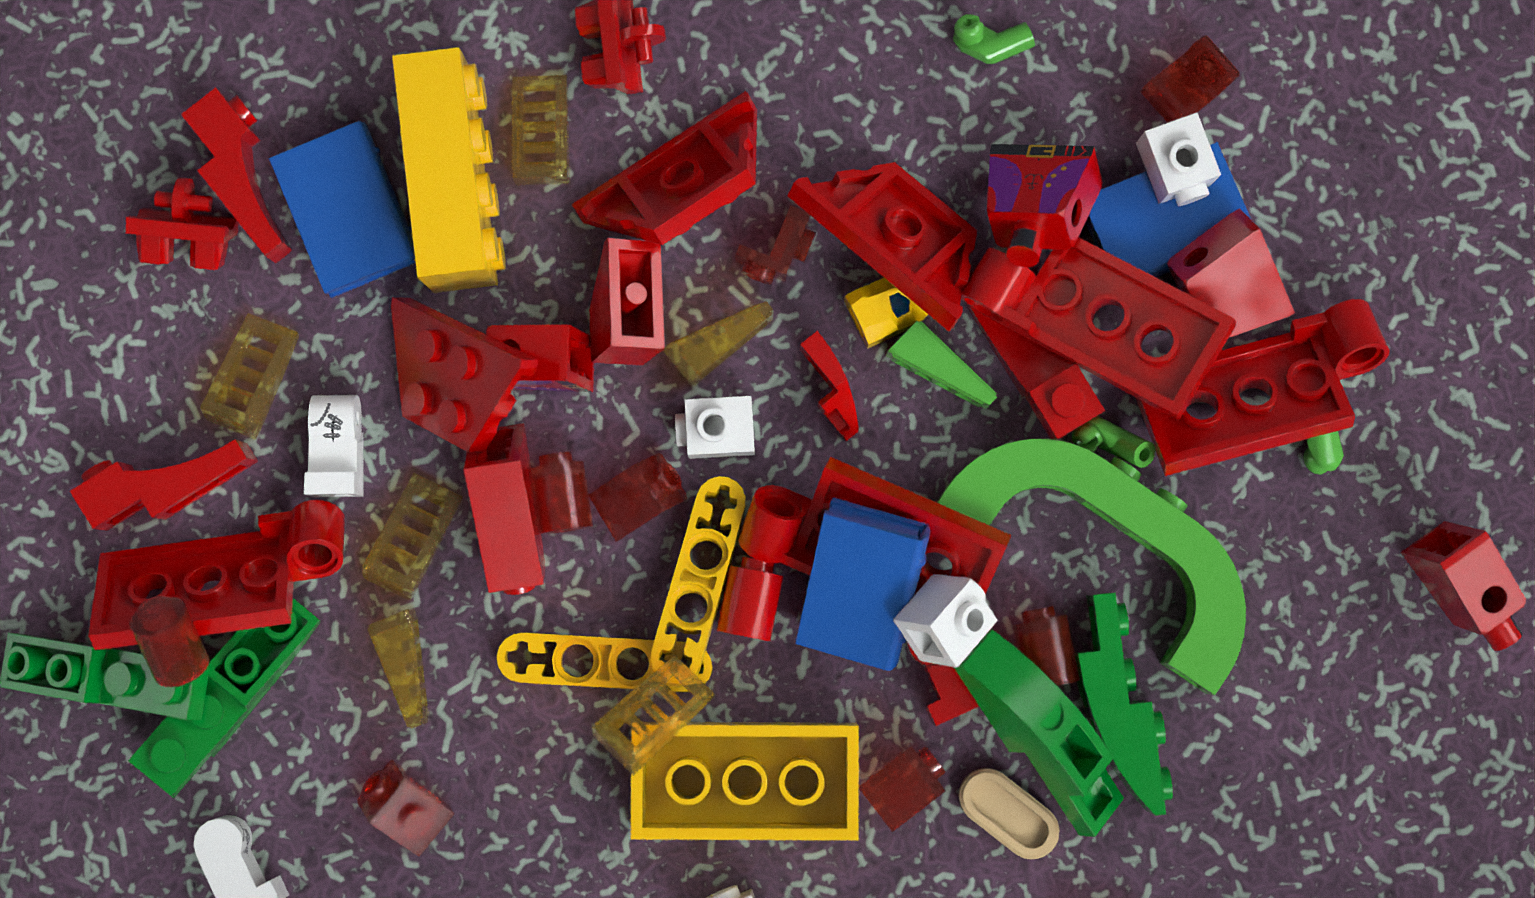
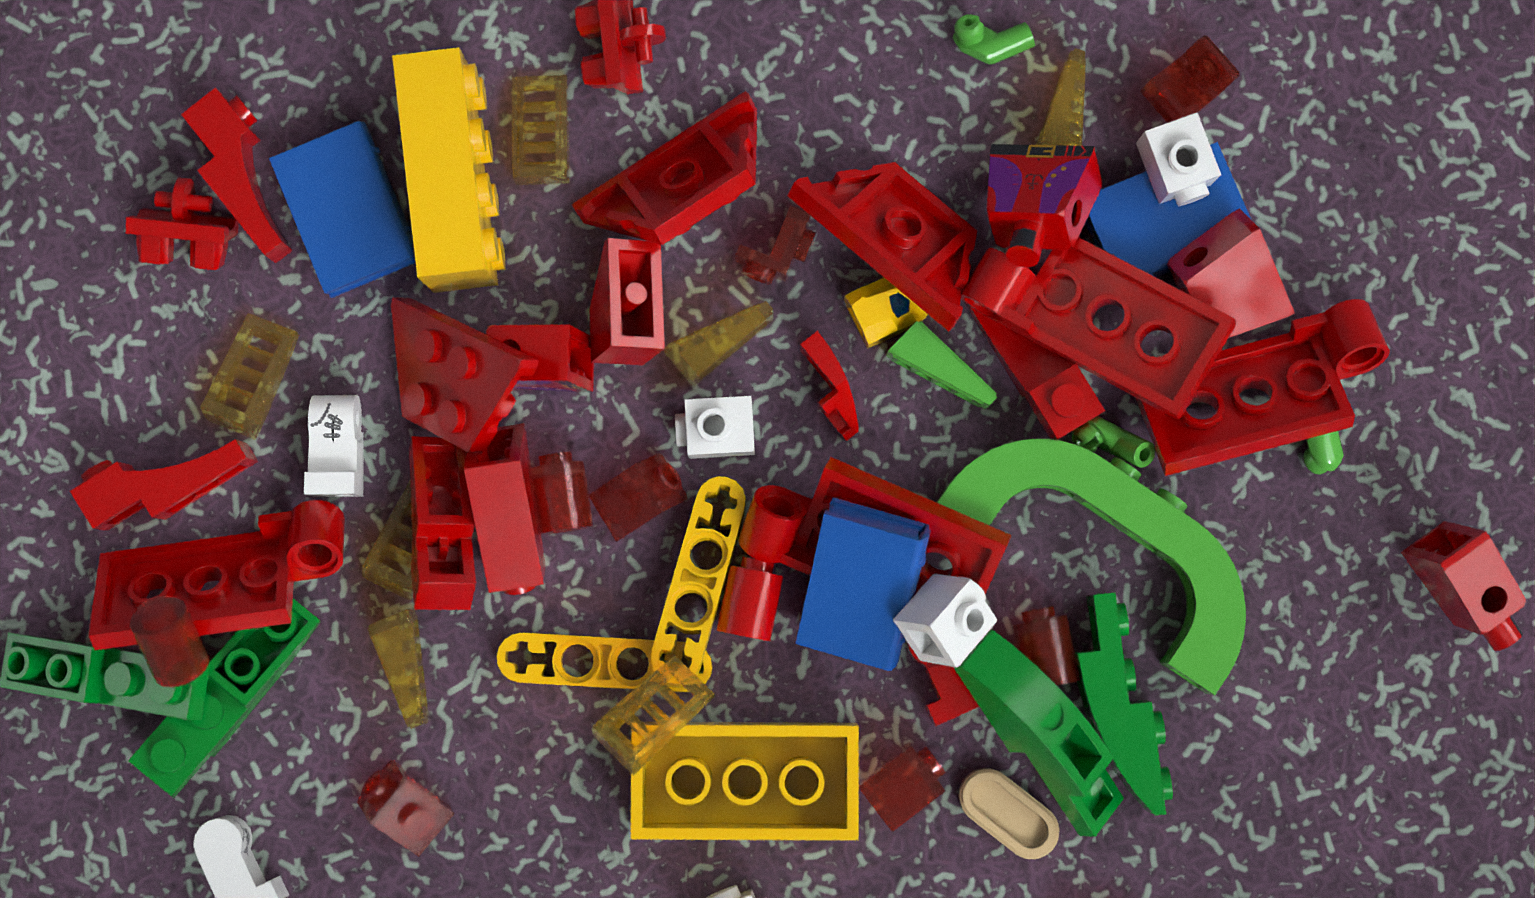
(440, 526): none -> red slope
(1065, 114): none -> clear yellow slope

